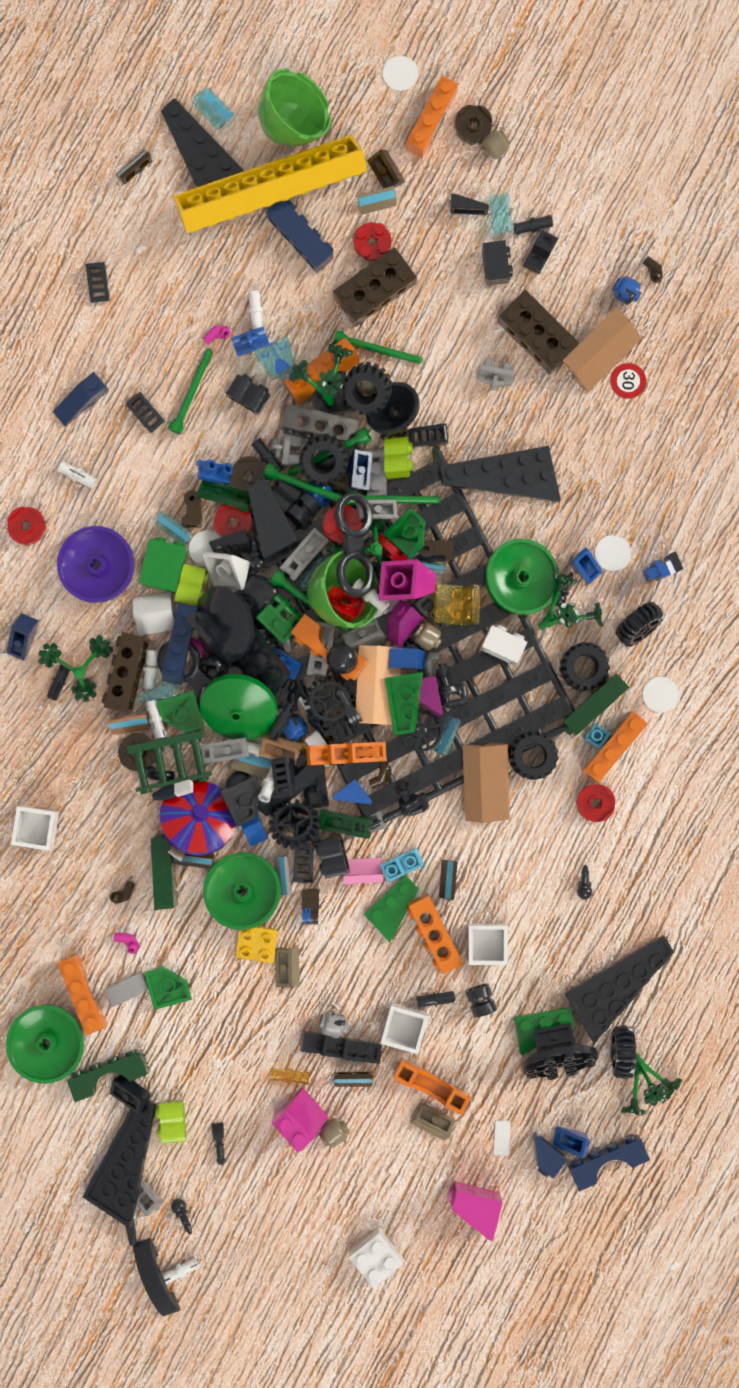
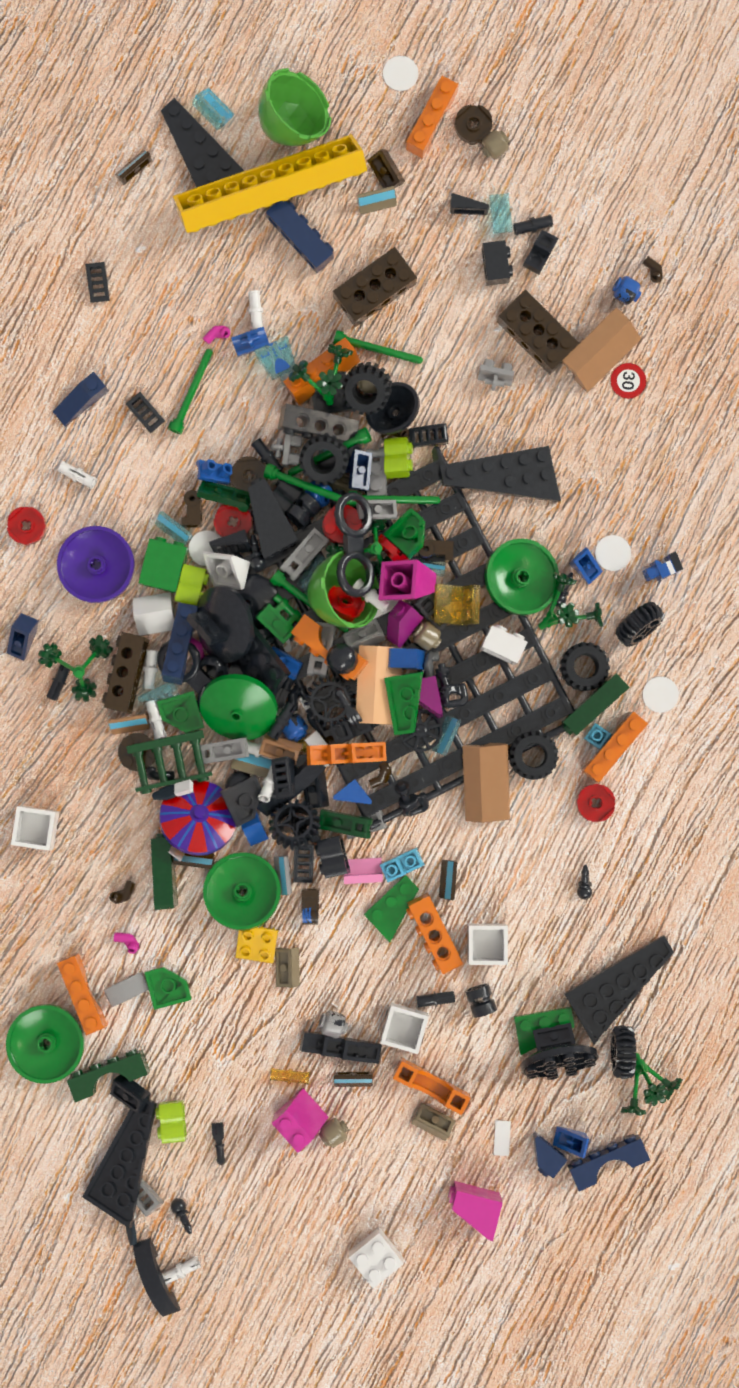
(248, 394): black brick -> none
(375, 231): red plate -> none

